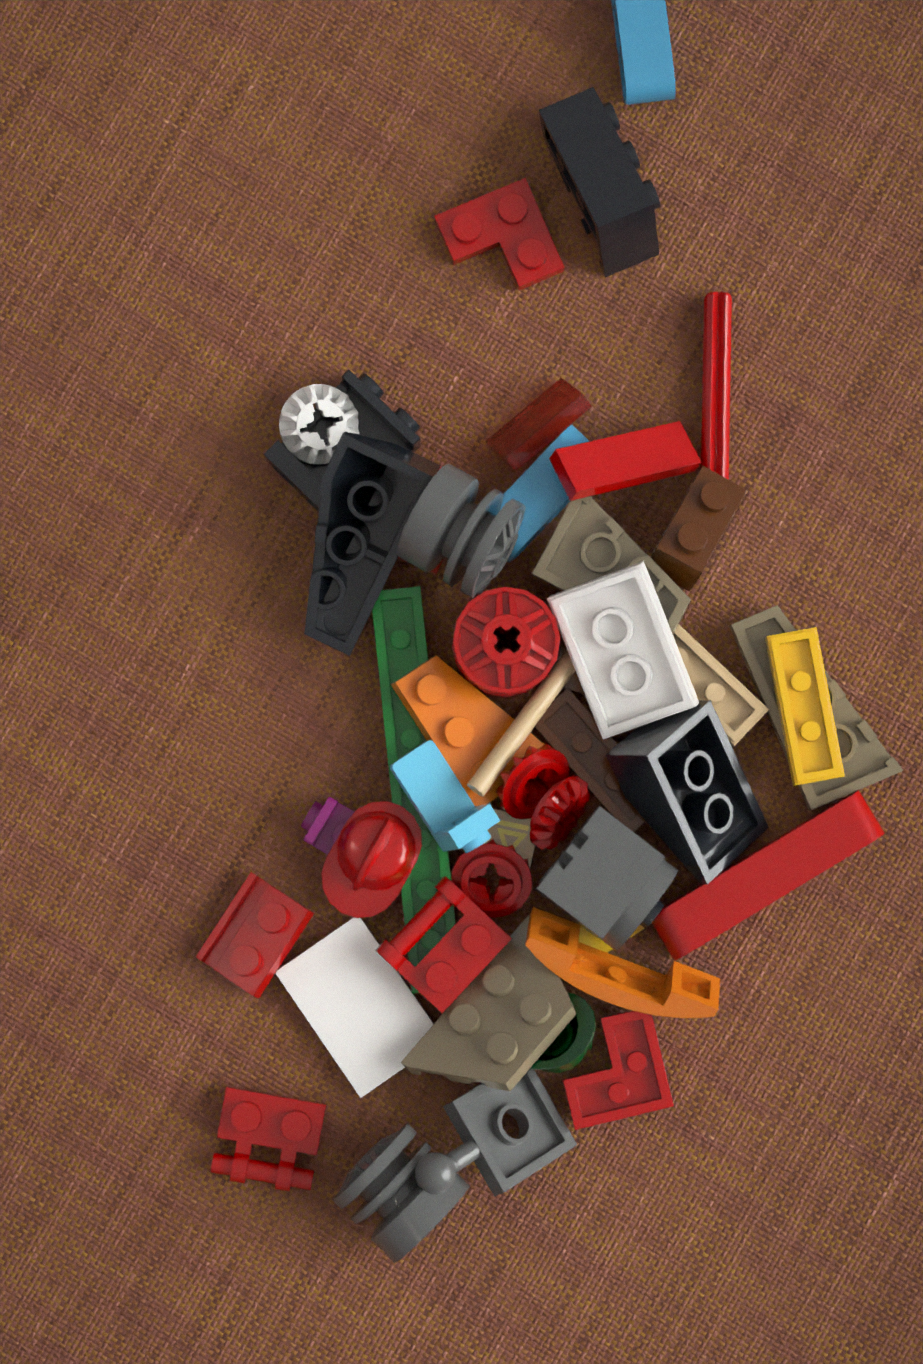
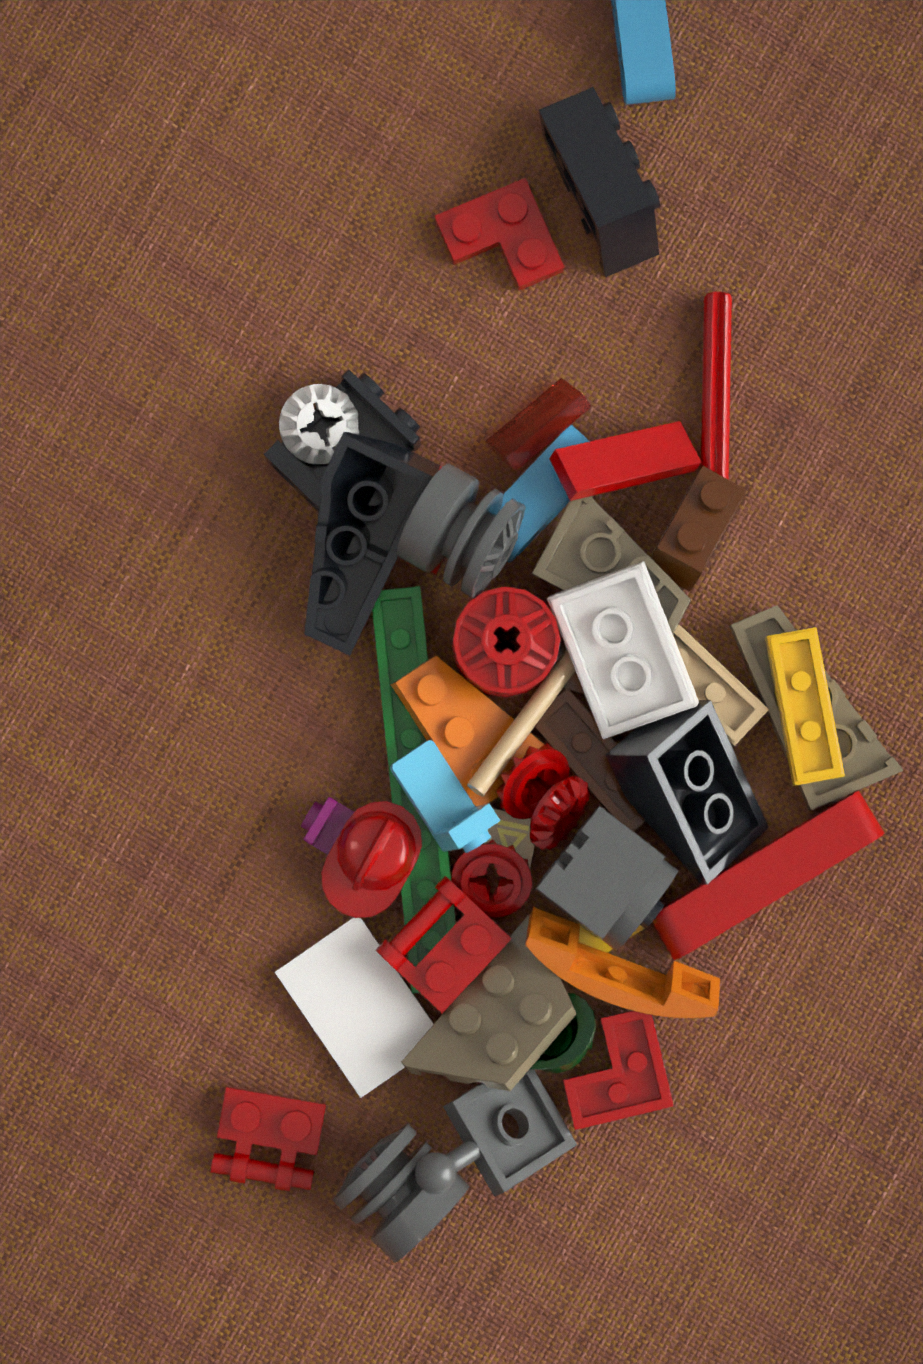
(254, 935): red plate -> none

